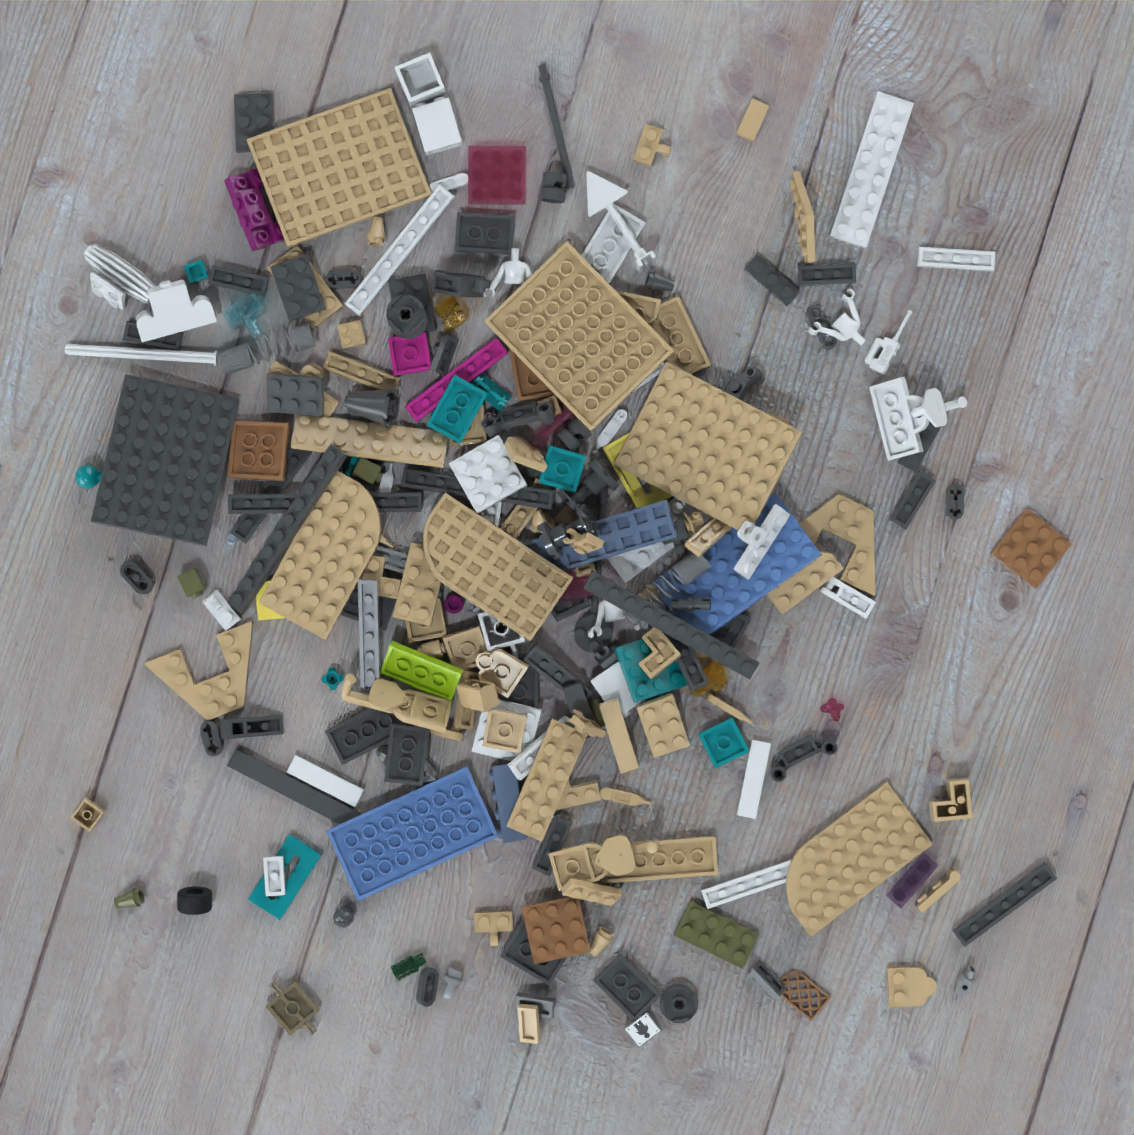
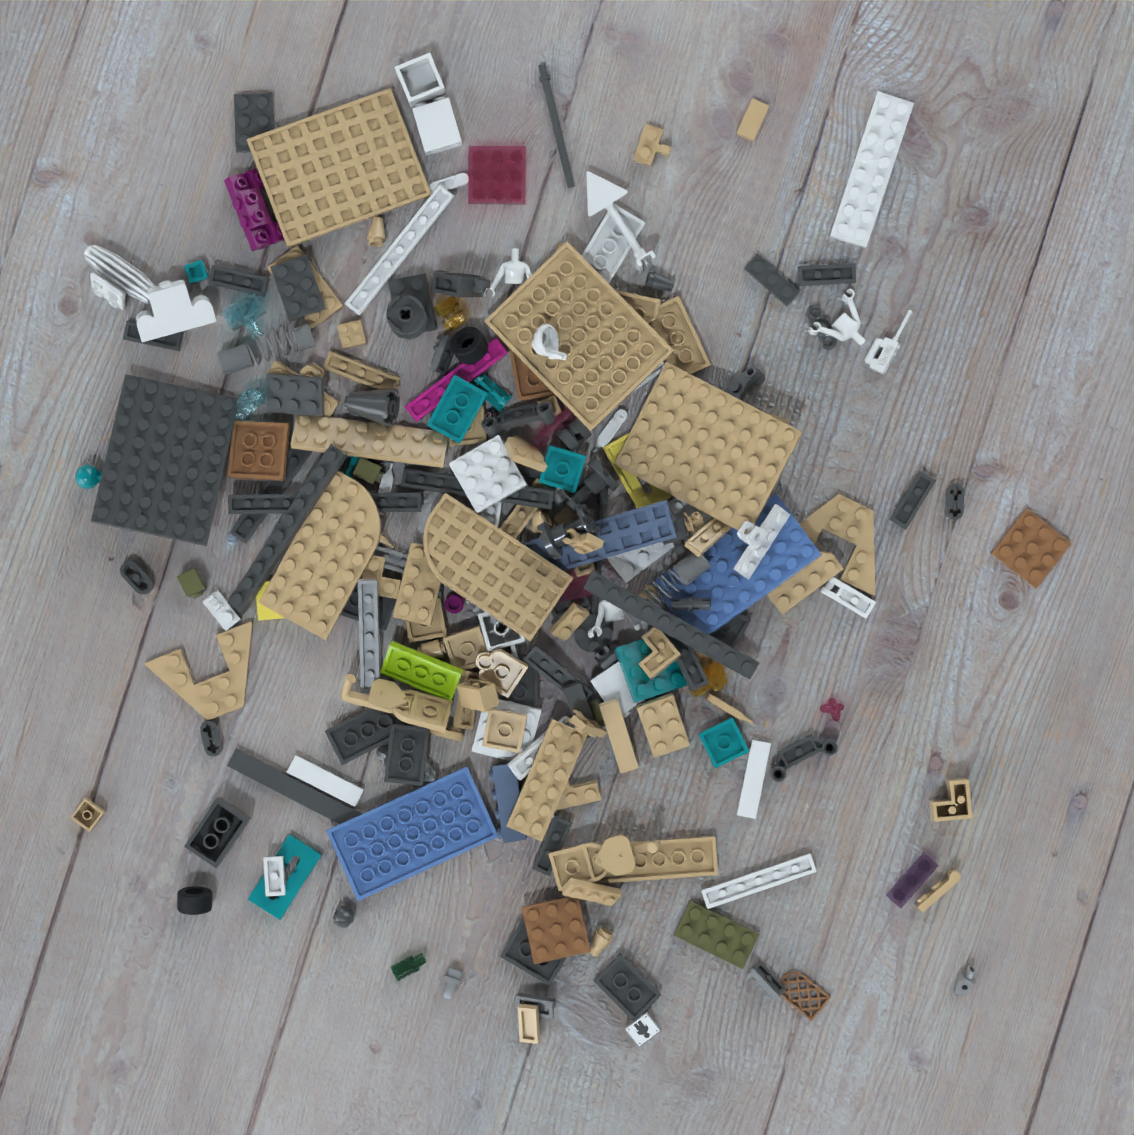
(132, 898): olive cone -> none
(141, 353): white axle -> none
(217, 832): none -> dark grey brick
(248, 402): none -> clear light blue hair
(251, 727): dark grey slope -> none
(292, 1008): dark tan plate -> none
(337, 678): teal plate -> none
(343, 274): dark grey beam -> none
(409, 355): dark pink plate -> none
(427, 986): dark grey plate -> none
(461, 349): none -> black tyre
(484, 233): dark grey plate -> none
(493, 923): tan plate -> none
(547, 342): none -> white hat
(553, 187): dark grey wheel -> none
(569, 622): none -> tan plate
(622, 796): tan piece -> none
(681, 1013): dark grey plate -> none
(805, 218): tan wing -> none
(852, 858): tan plate -> none
(900, 415): white plate -> none
(909, 986): tan plate -> none
(927, 436): dark grey plate -> none
(956, 259): white tile -> none
(1004, 904): dark grey plate -> none

